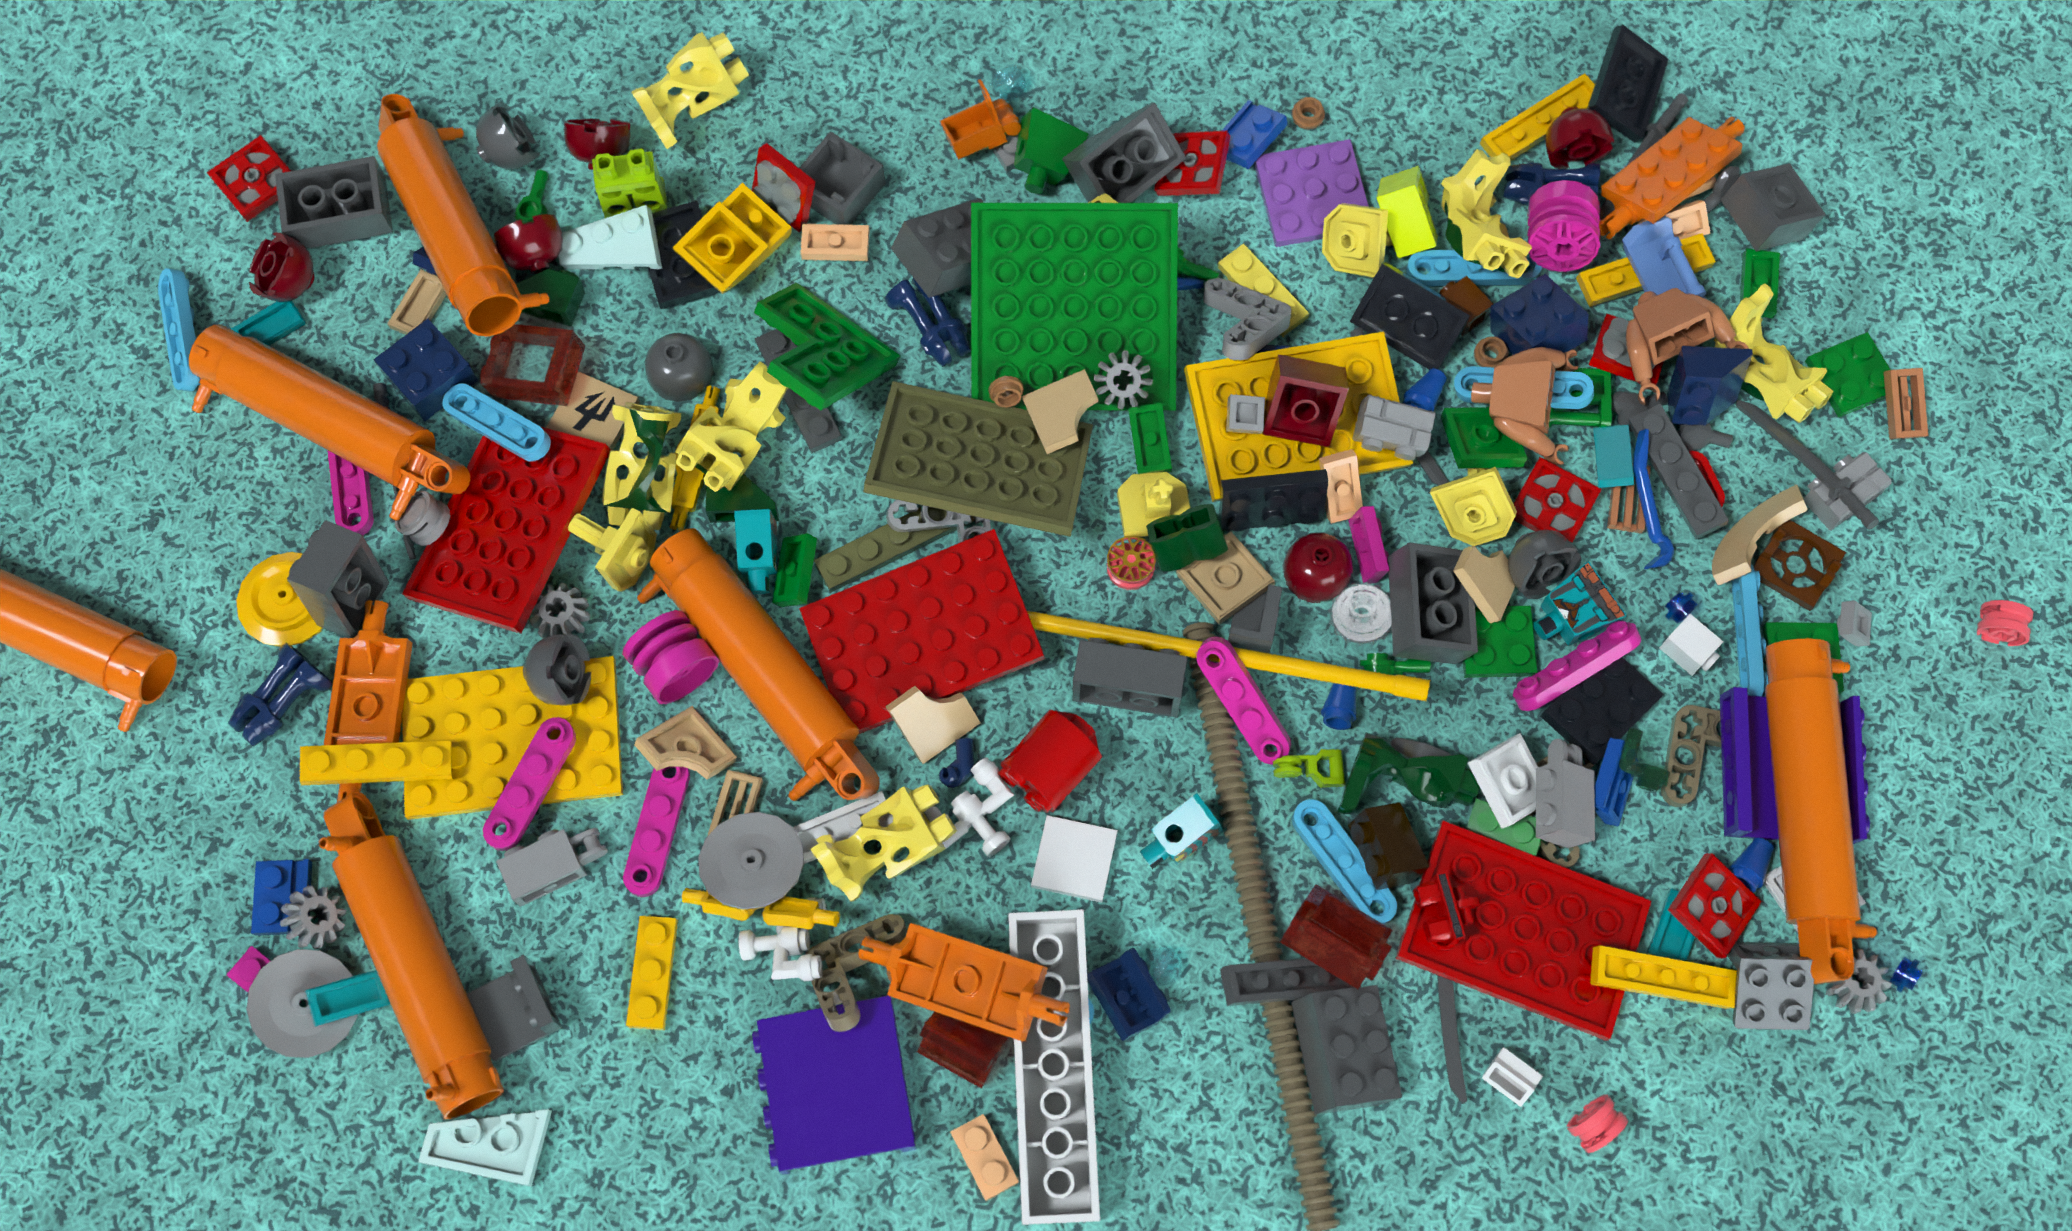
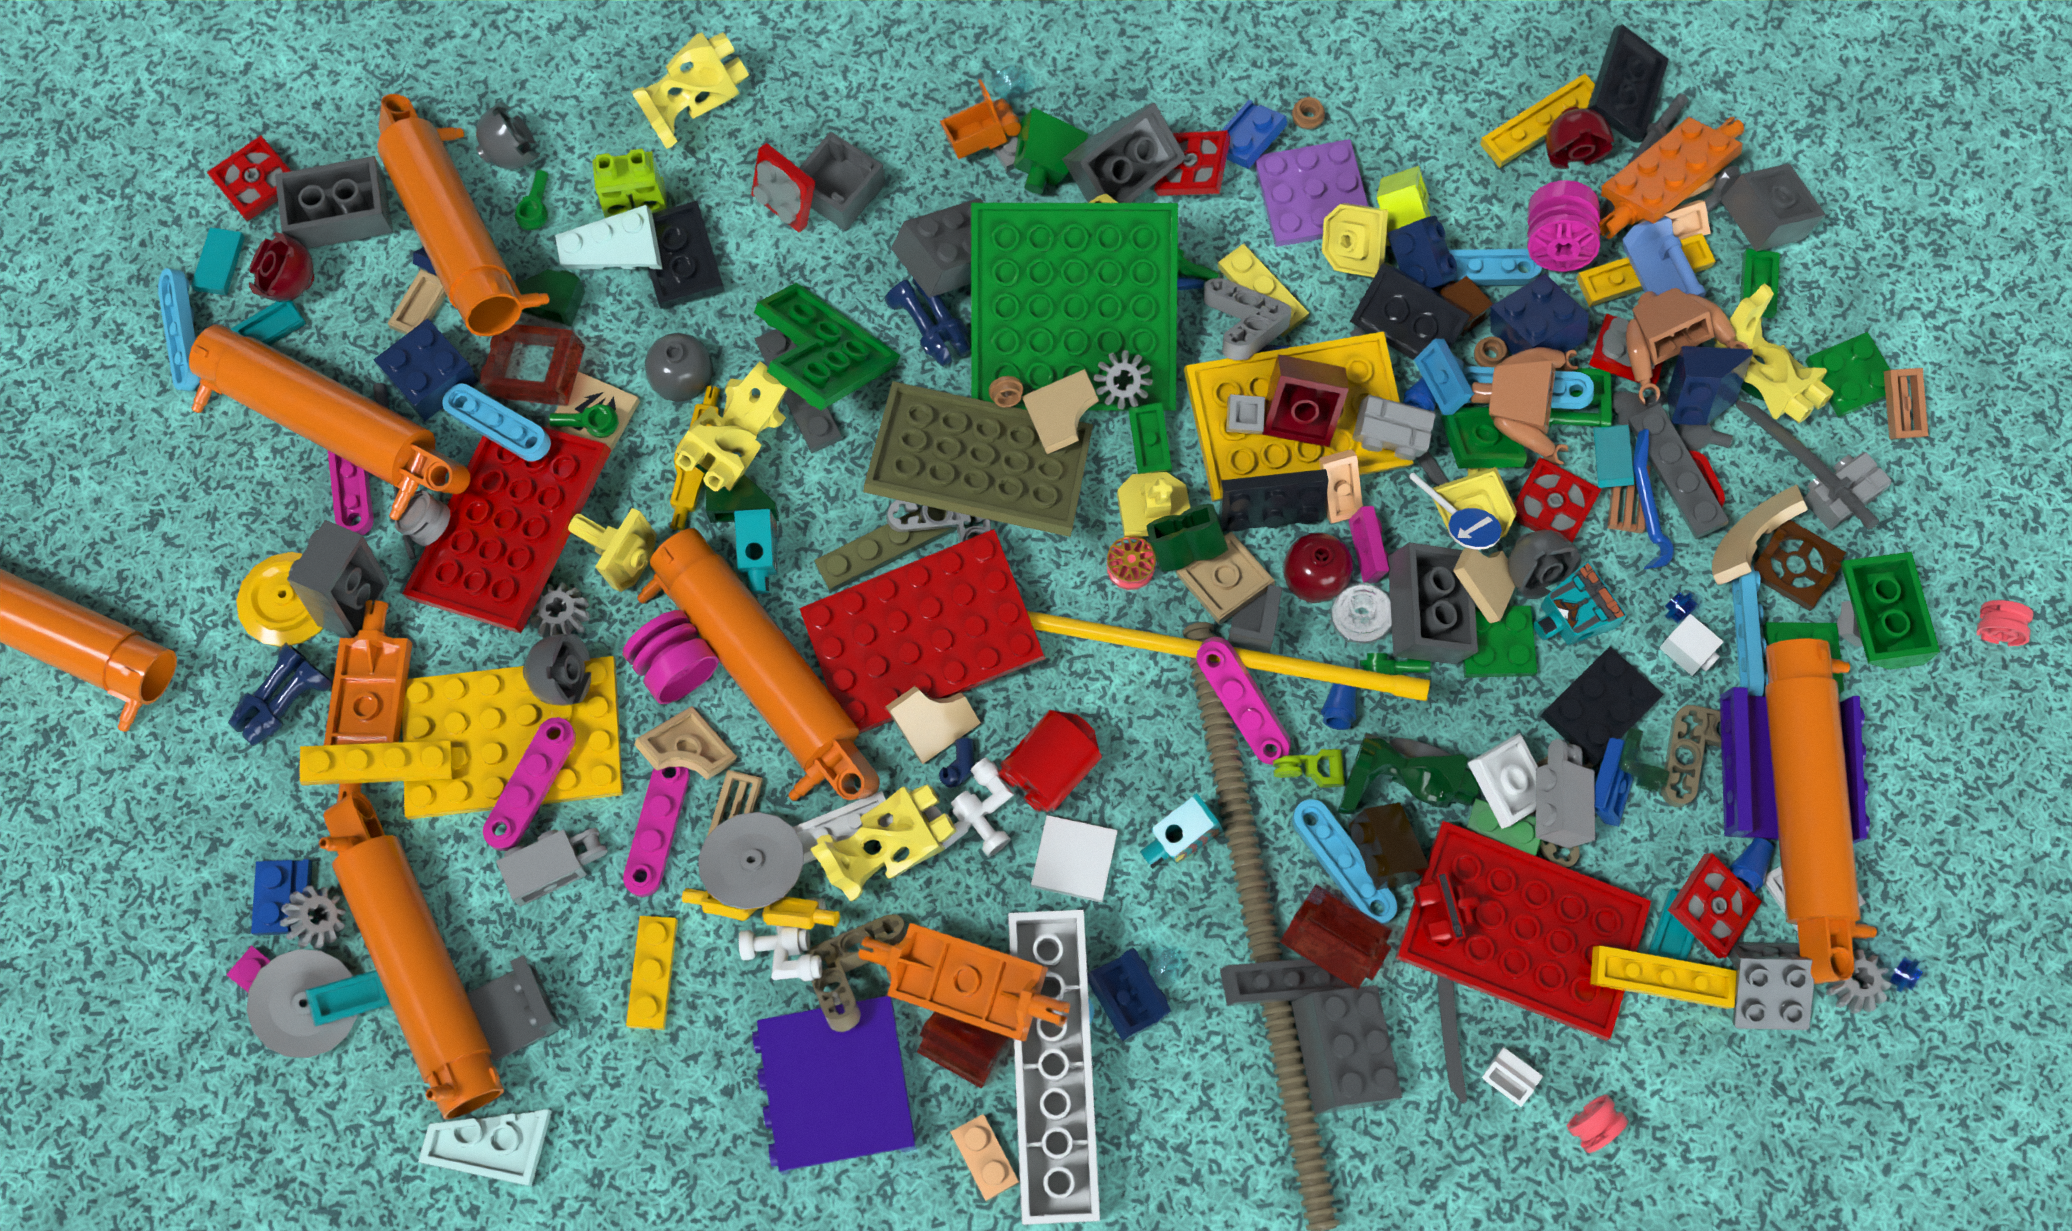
(218, 261): none -> teal tile
(530, 244): dark red cylinder -> none
(592, 137): dark red cylinder -> none
(598, 420): none -> green plate
(639, 489): light yellow hips -> none
(733, 239): yellow slope -> none
(794, 570): green plate -> none
(835, 242): light nougat plate -> none
(1129, 677): dark grey brick -> none
(1424, 252): none -> dark blue bracket
(1444, 376): none -> dark azure tile
(1468, 526): none -> blue piece
(1471, 227): light yellow hips -> none
(1527, 178): dark blue piece -> none
(1576, 666): dark pink plate -> none
(1890, 610): none -> green slope

